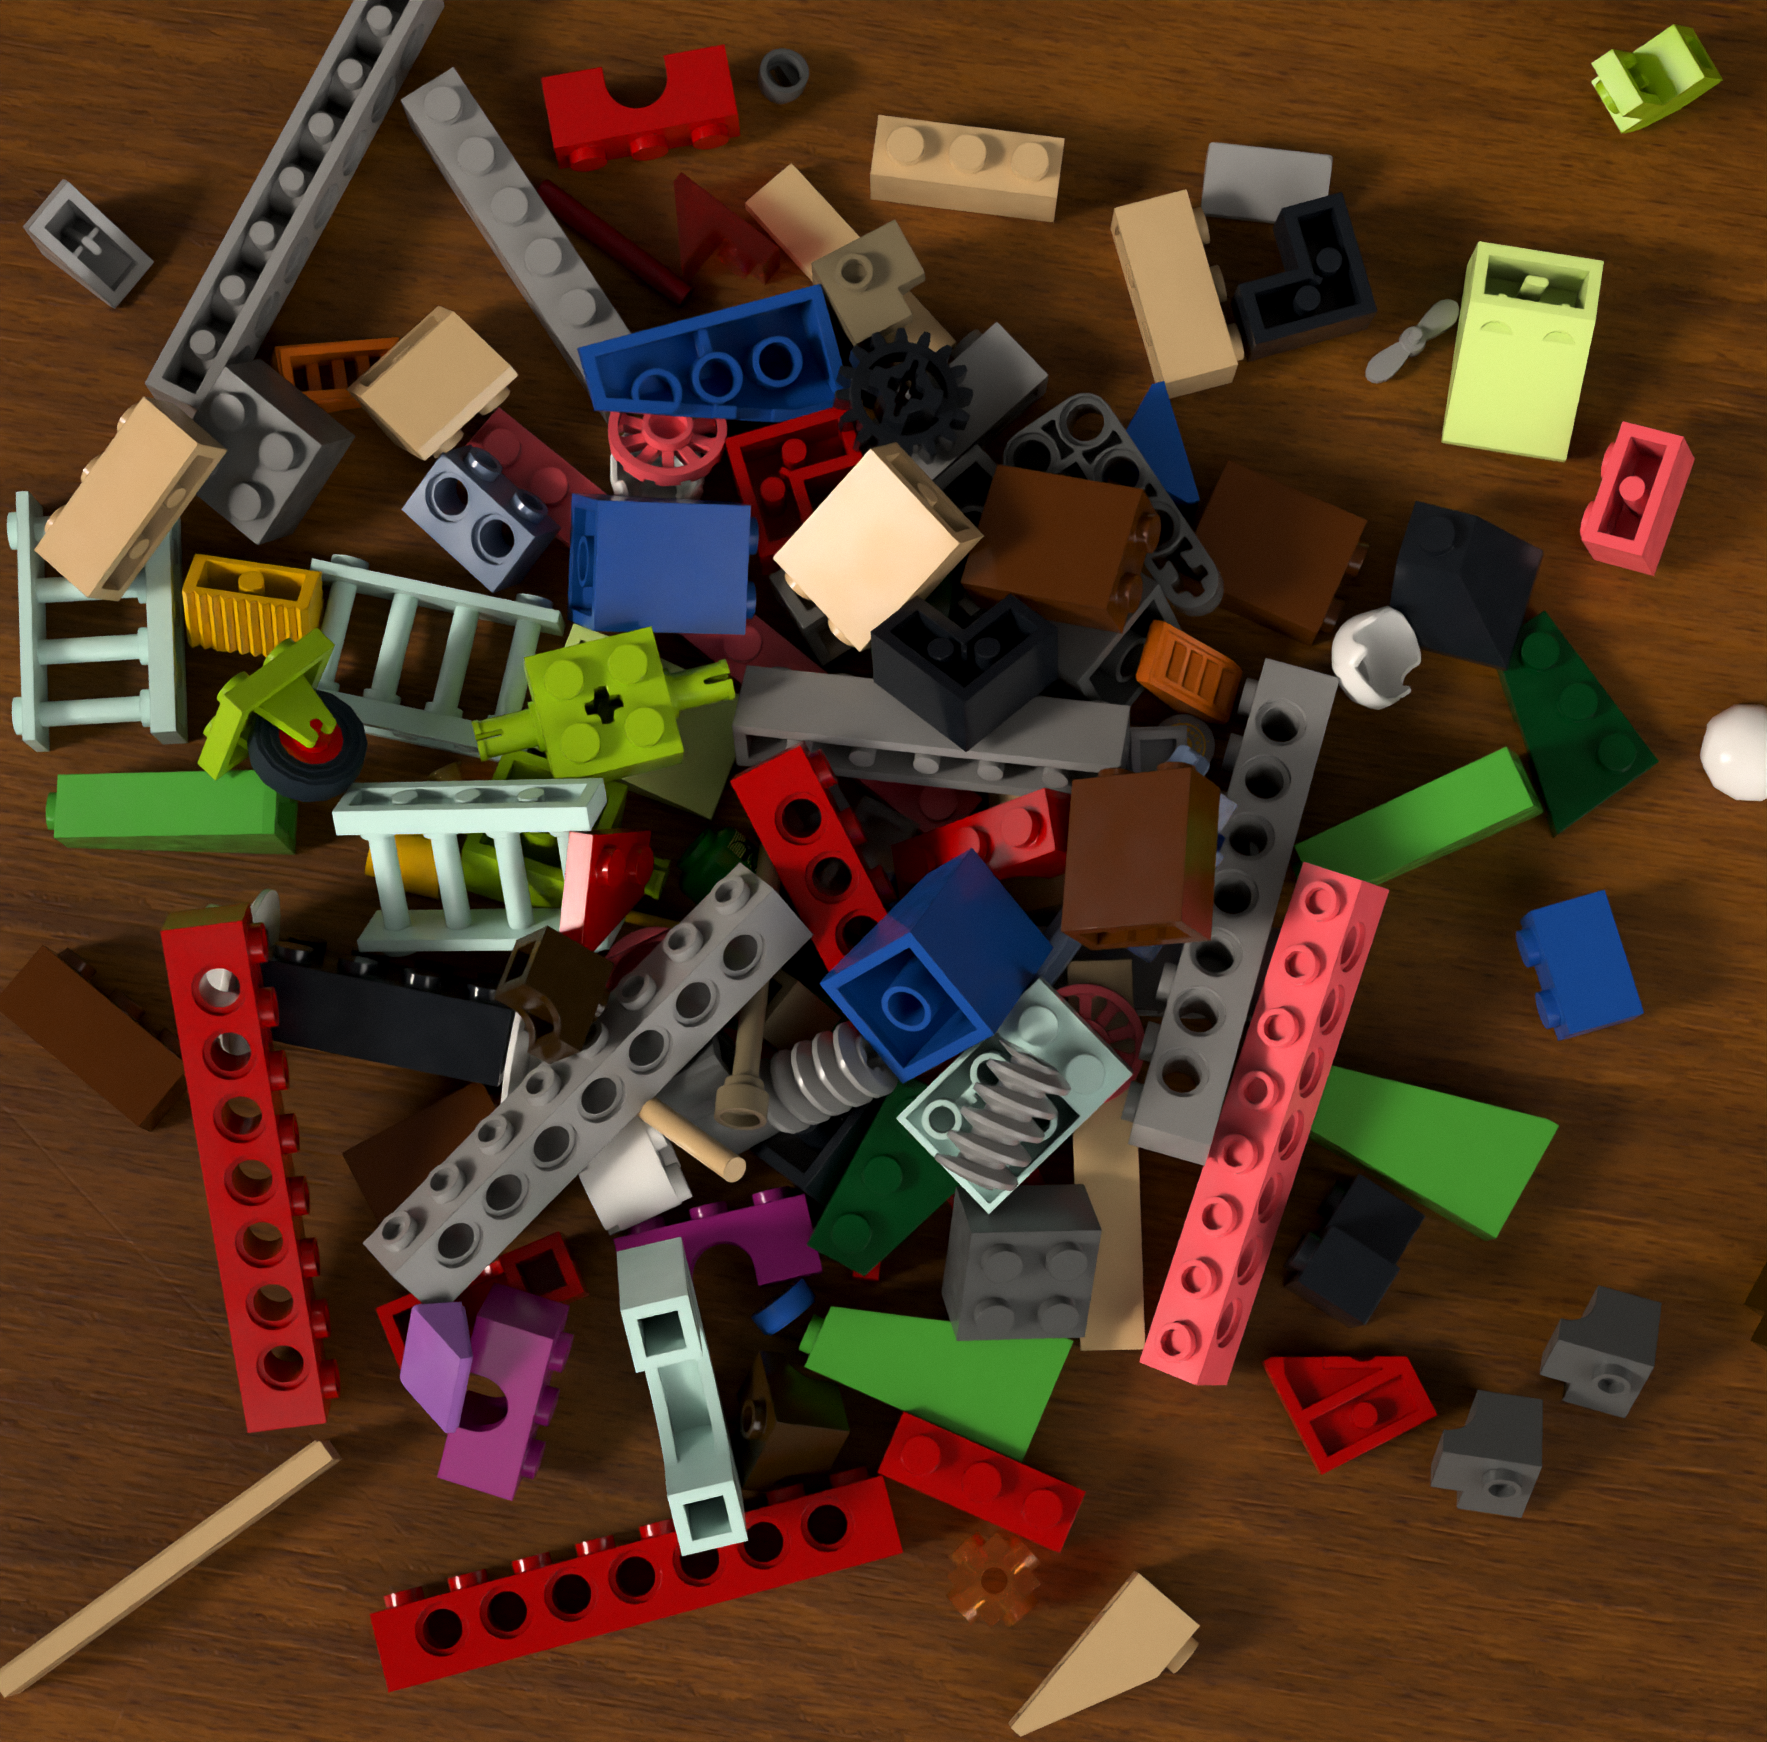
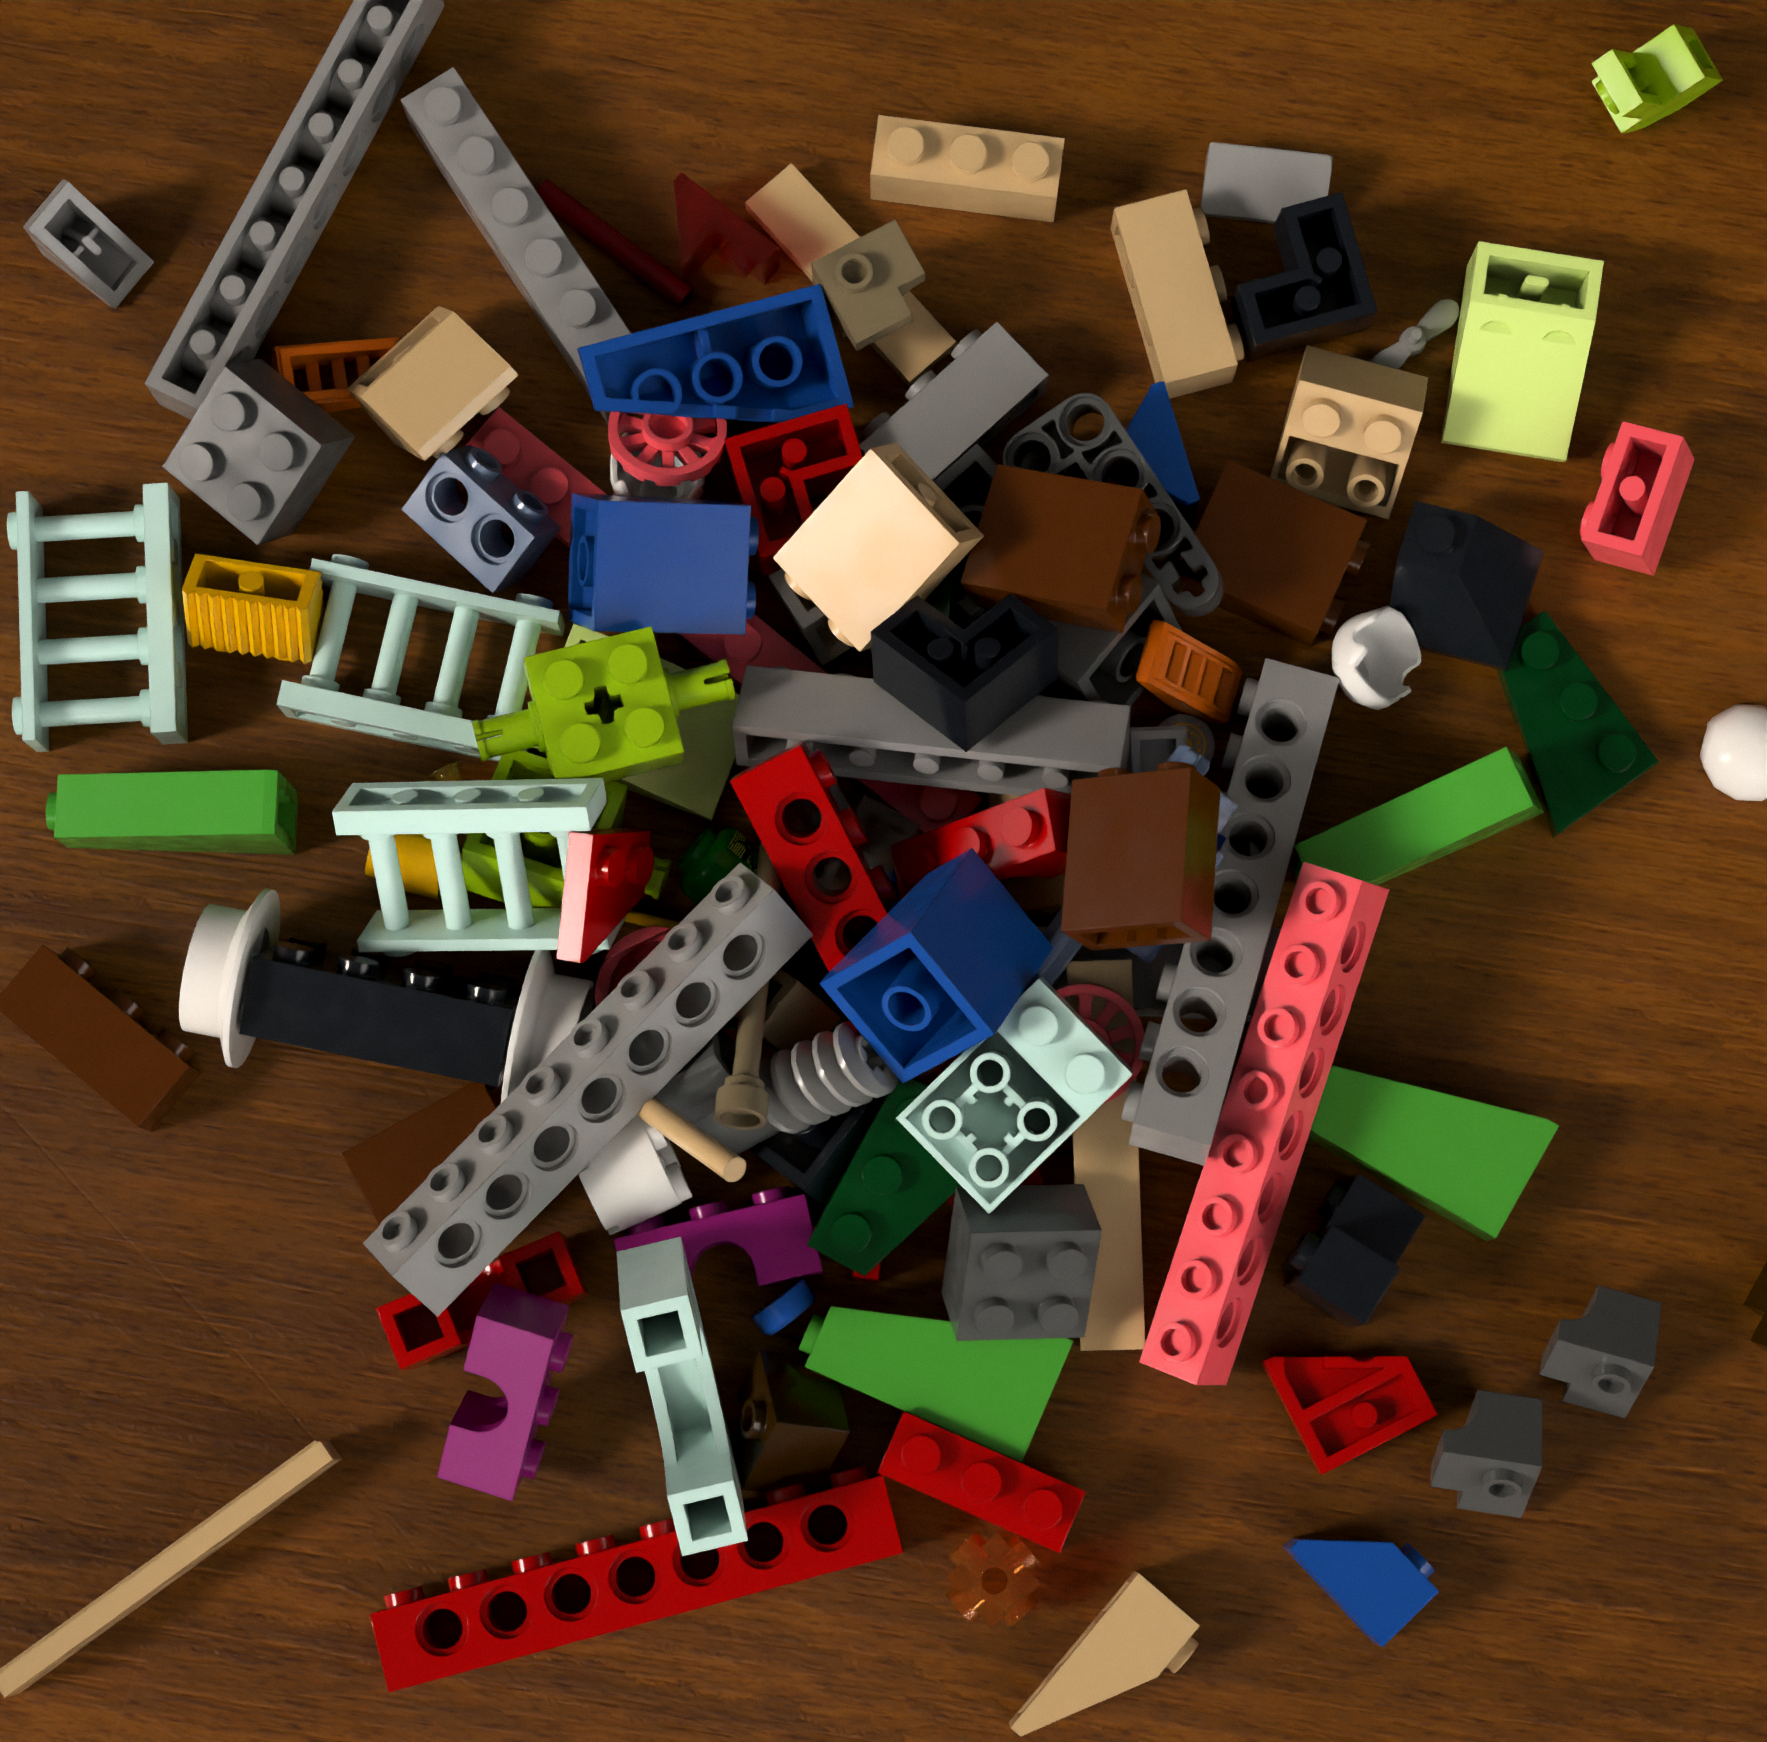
(129, 499): tan brick -> none
(272, 1390): red brick -> none
(295, 735): plate -> none
(438, 1361): medium lavender slope -> none
(555, 990): dark brown brick -> none
(594, 128): red arch -> none
(790, 71): dark grey hinge -> none
(878, 387): black gear -> none
(1005, 1120): light grey piece -> none
(1349, 431): none -> tan slope
(1368, 1580): none -> blue slope
(1578, 966): blue brick -> none

